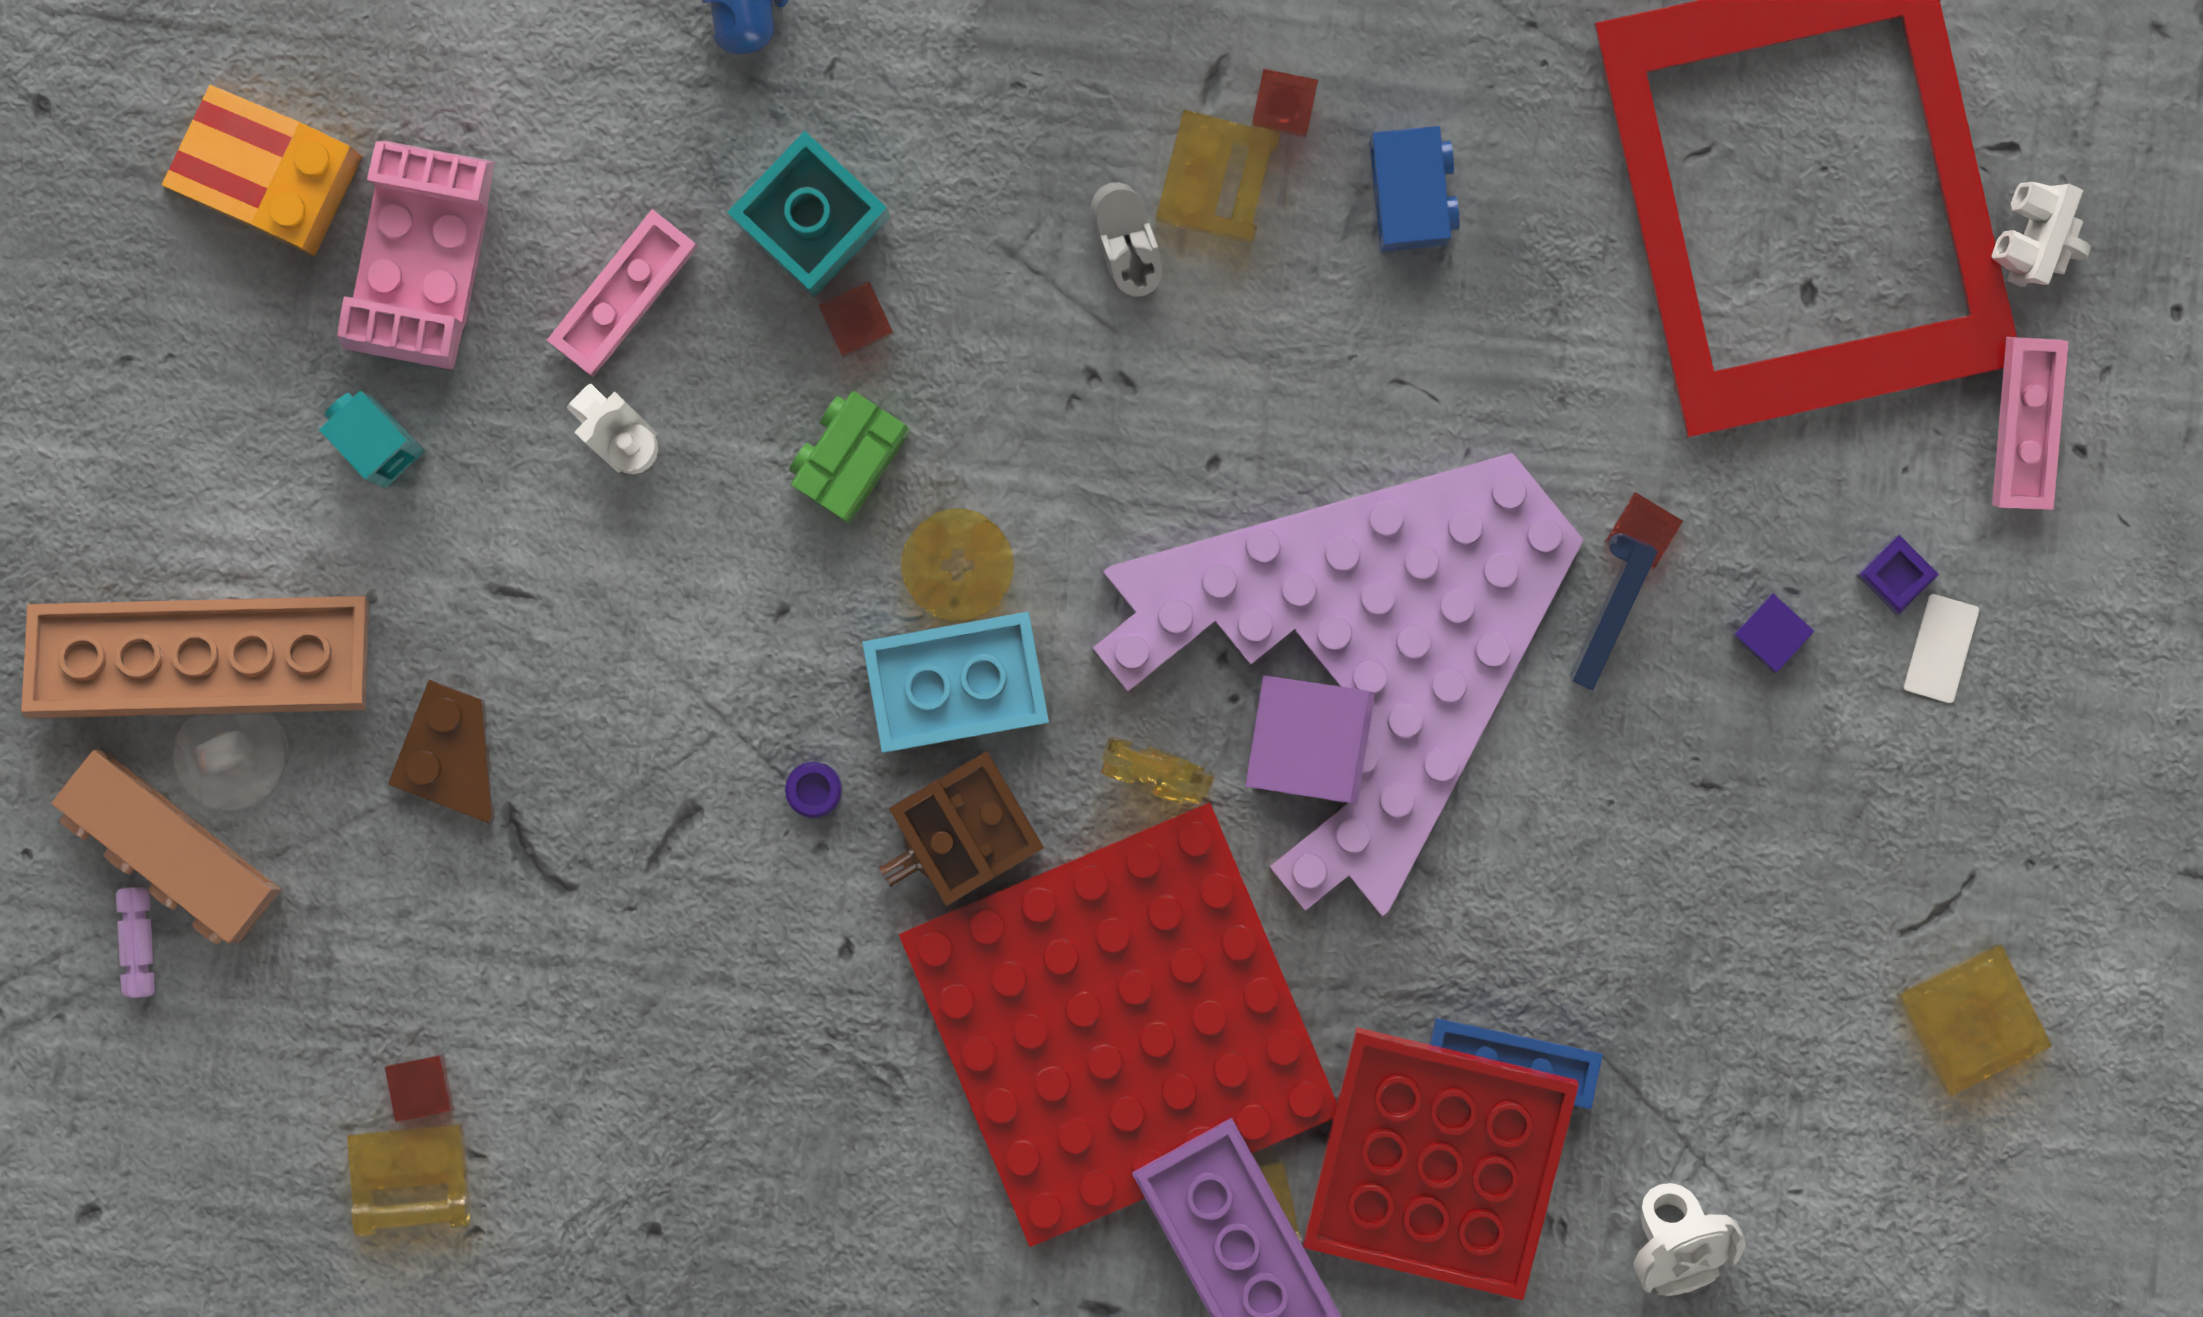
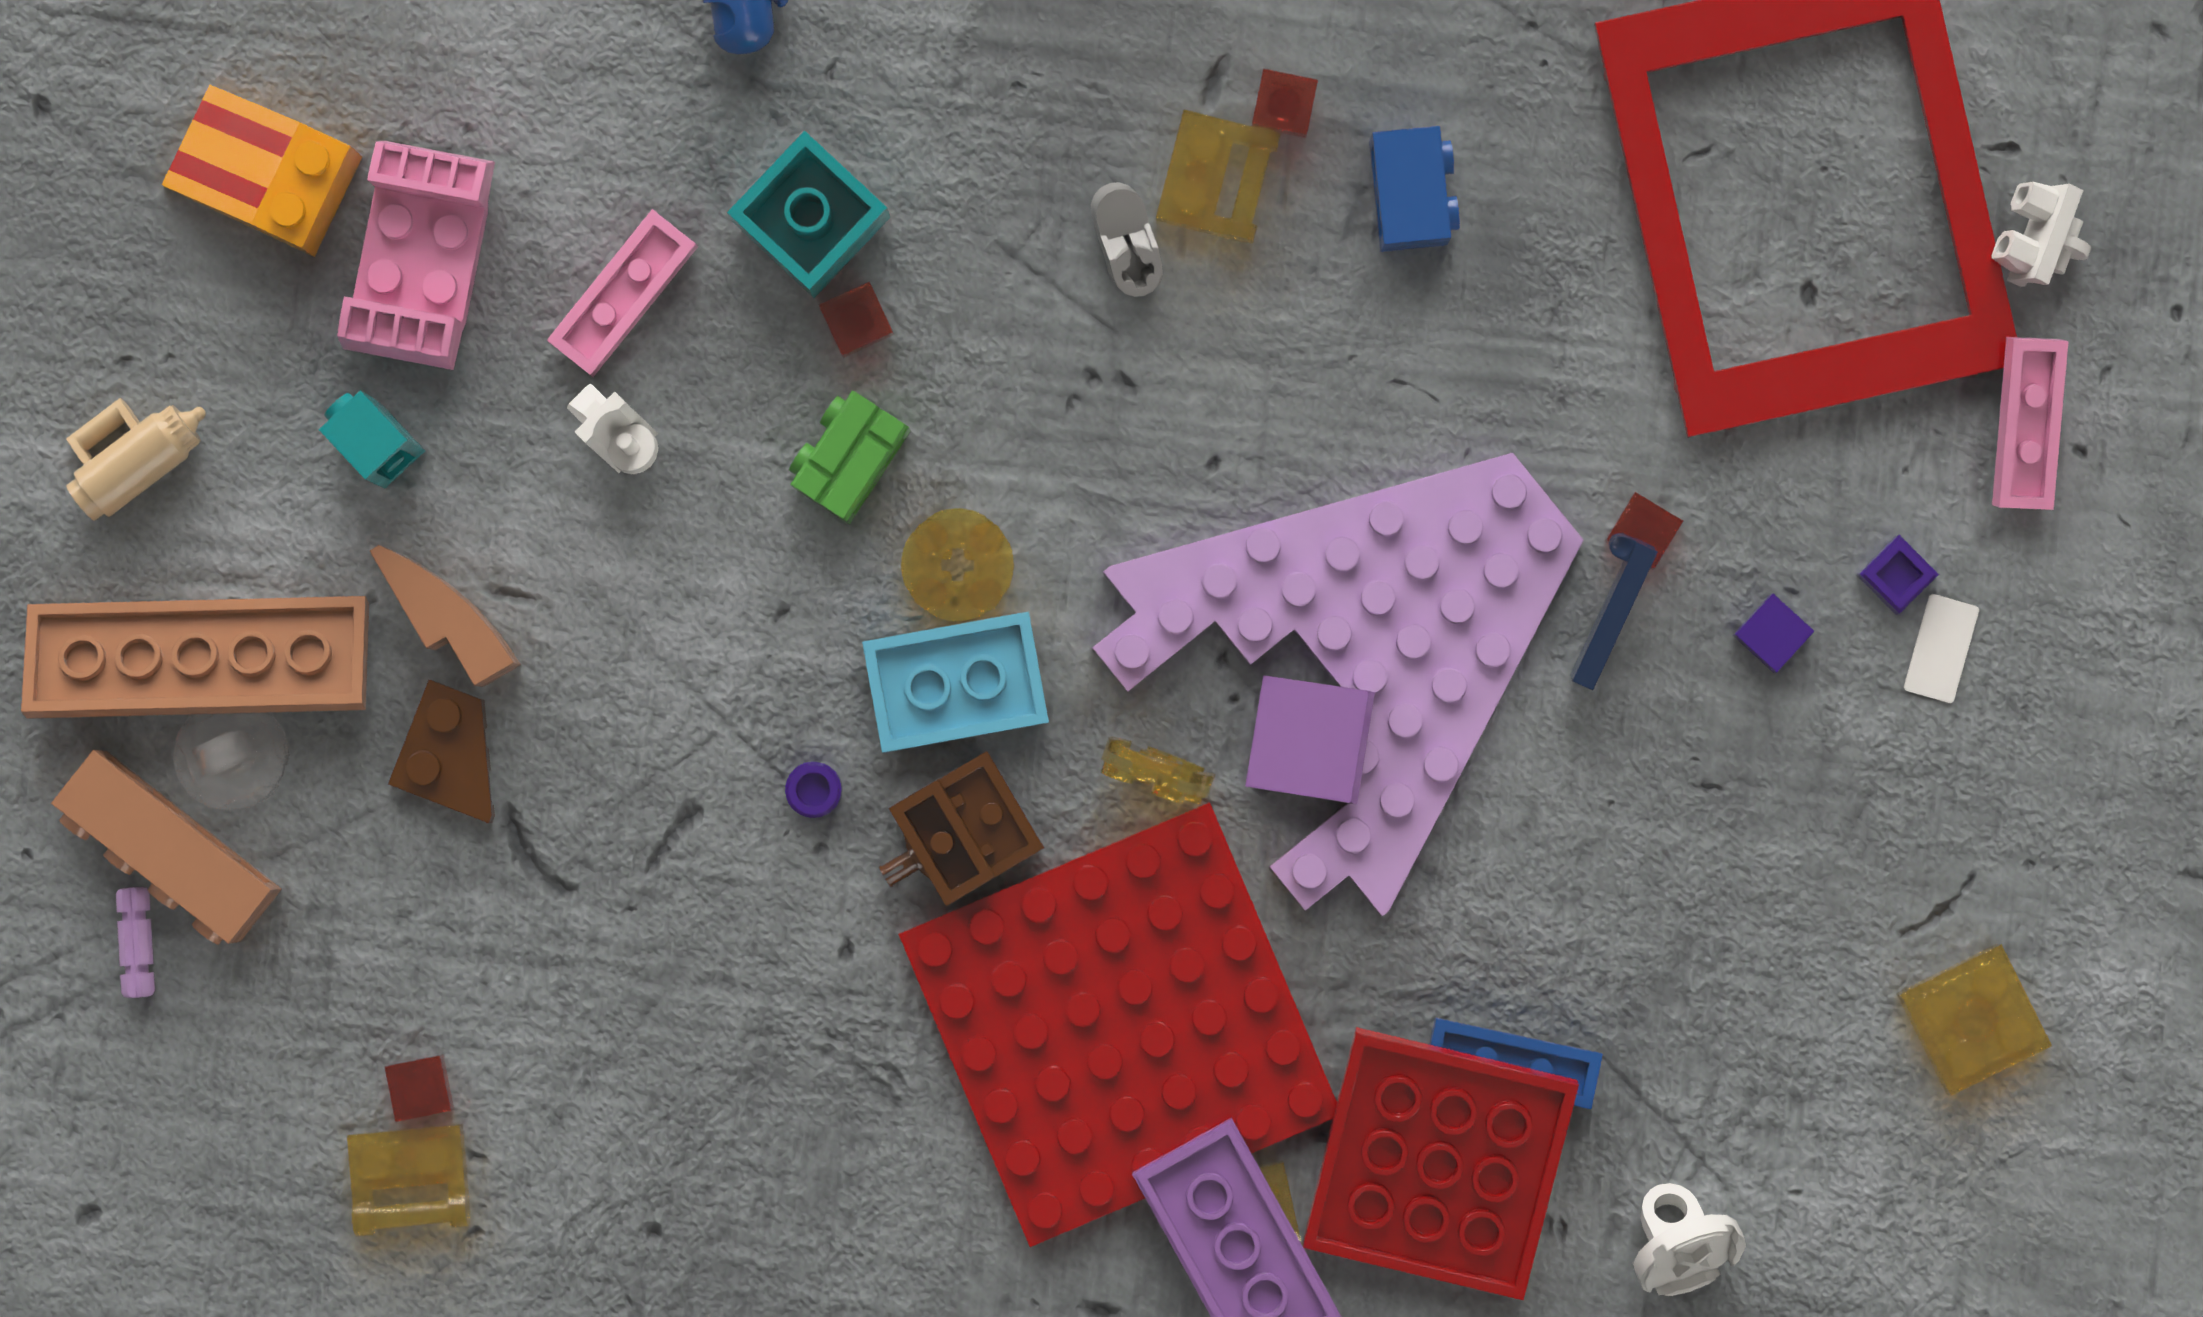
(131, 461): none -> tan piece
(445, 617): none -> nougat slope

